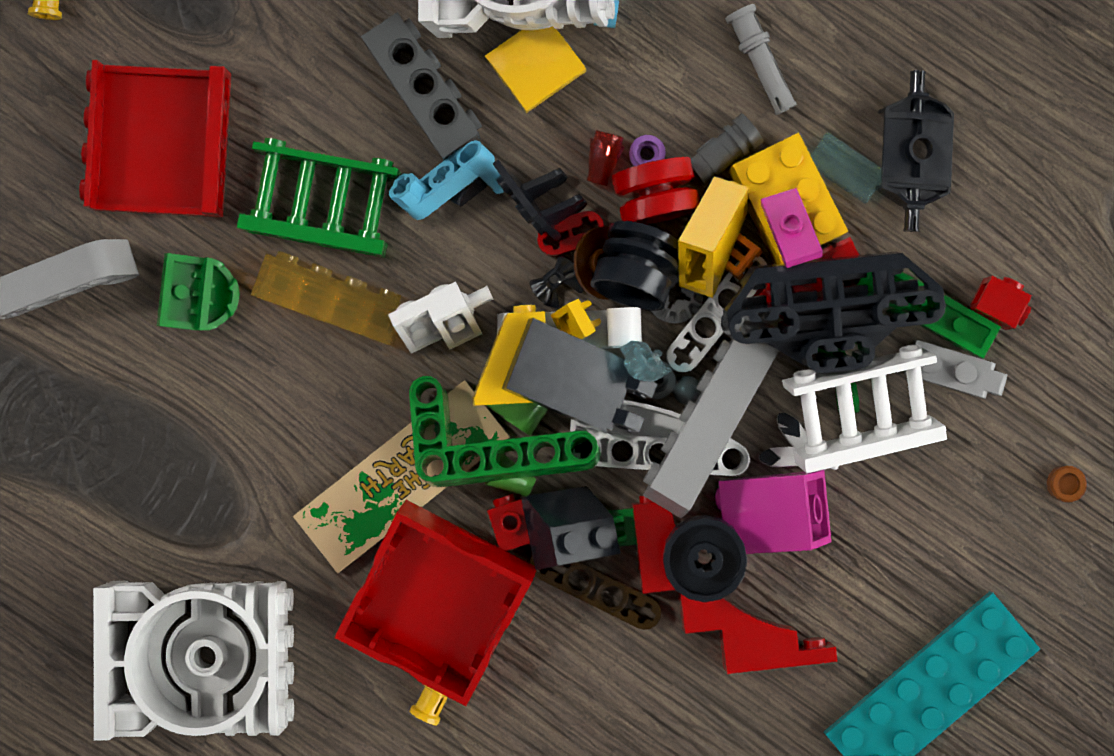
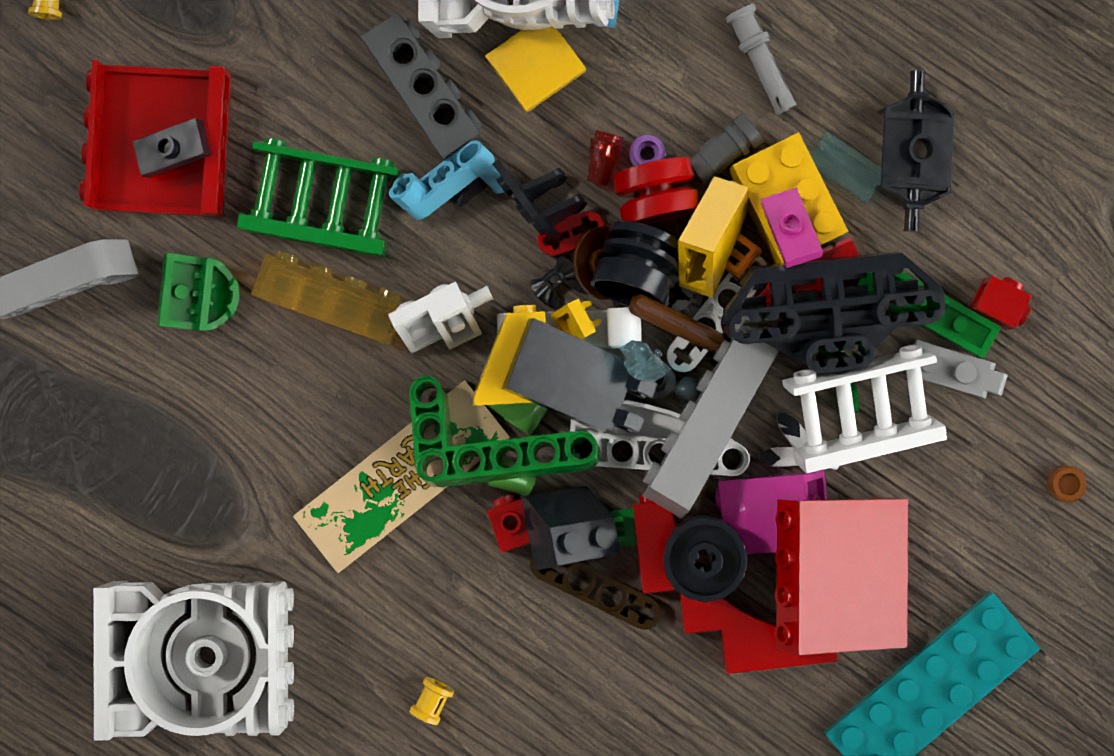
(172, 148): none -> black plate
(436, 602): red tile -> none
(675, 322): none -> reddish brown axle
(841, 575): none -> panel

